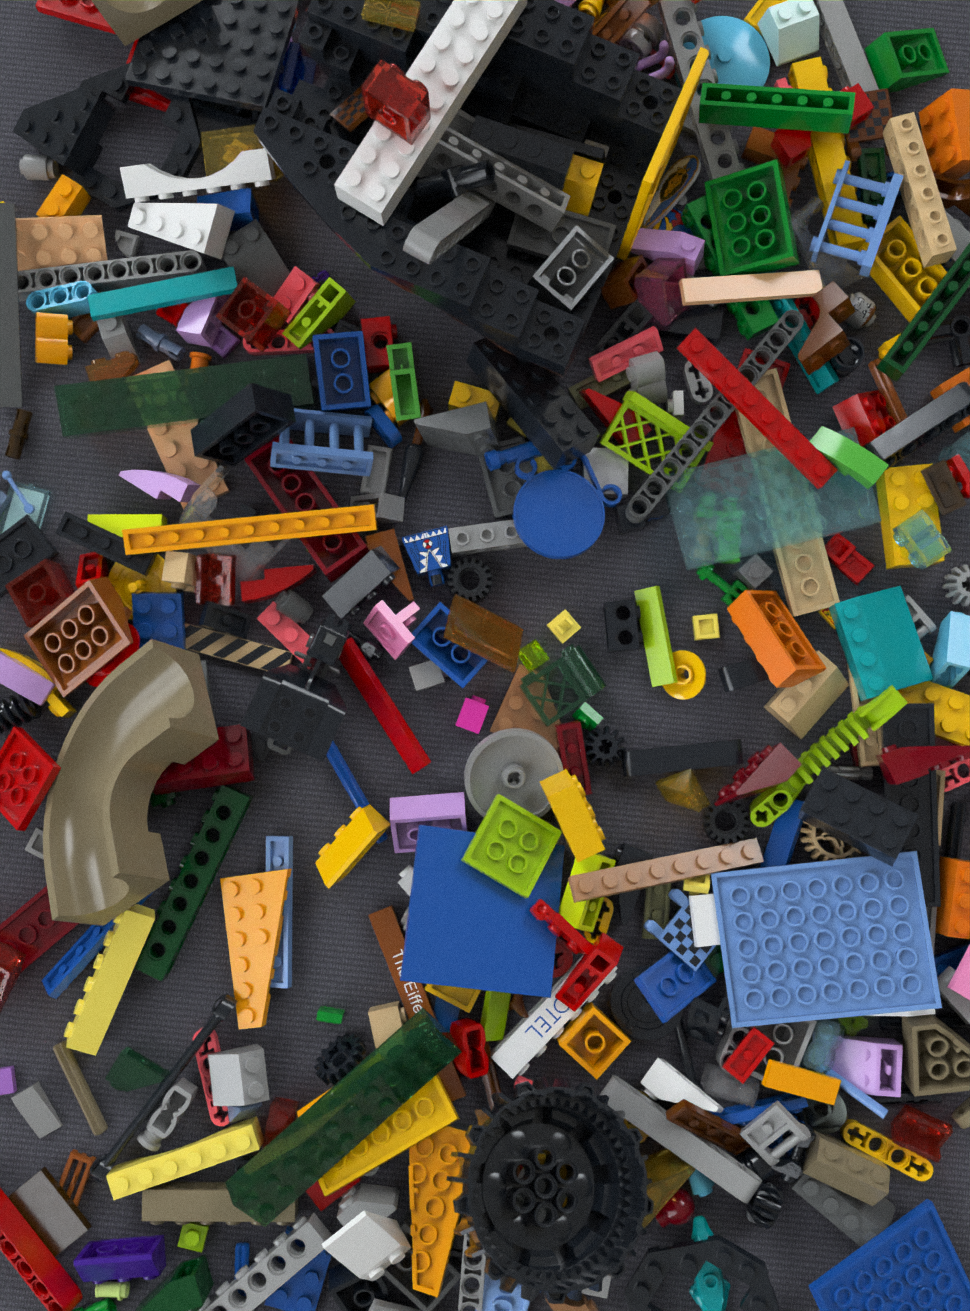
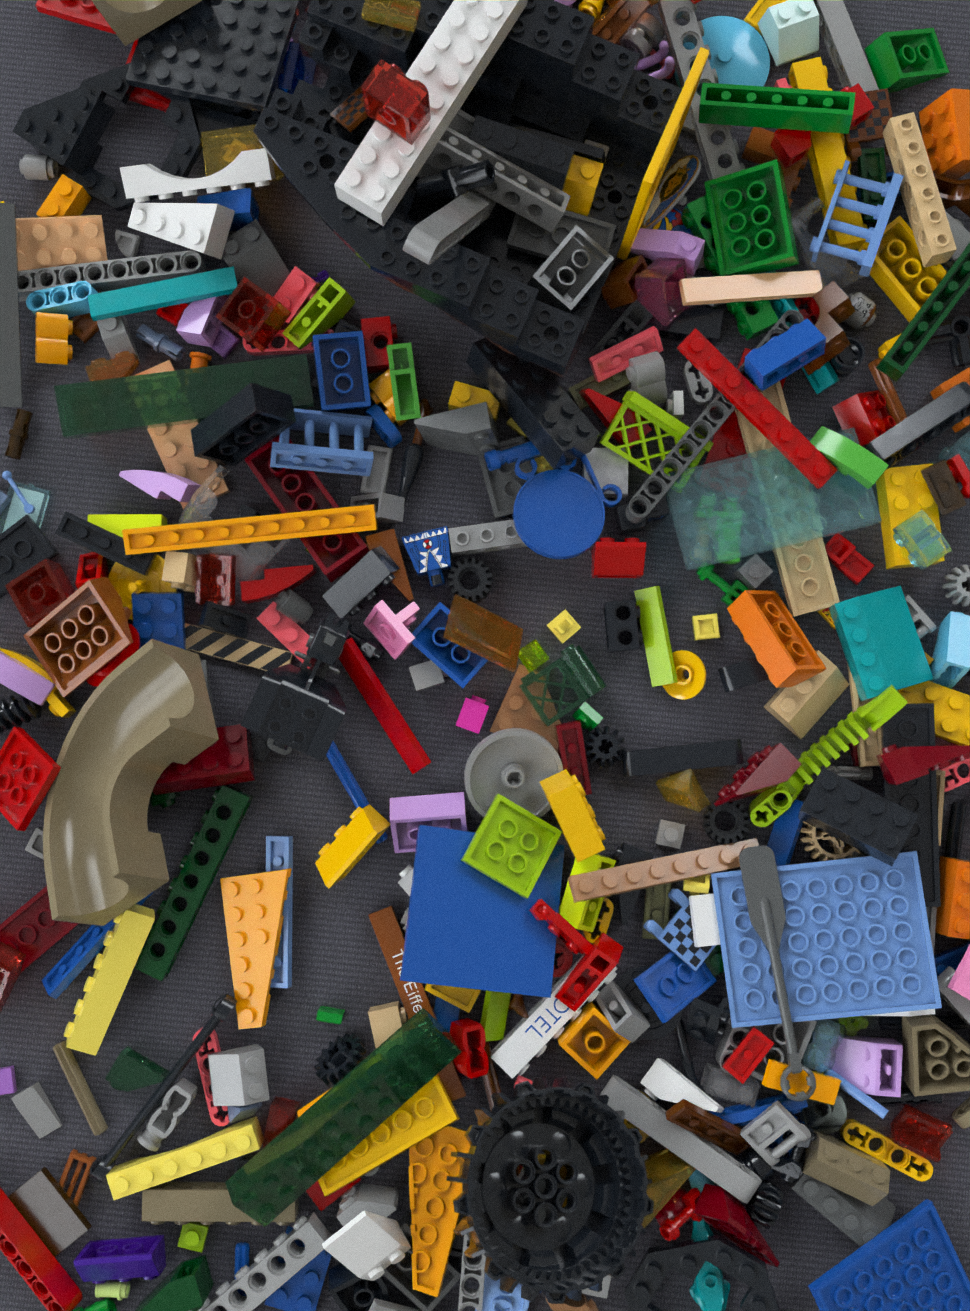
(618, 559): none -> red slope
(622, 1012): none -> light grey slope
(670, 834): none -> light grey plate
(670, 1228): none -> red hinge
(730, 1218): none -> dark red wedge
(768, 920): none -> dark grey piece
(784, 354): none -> blue brick

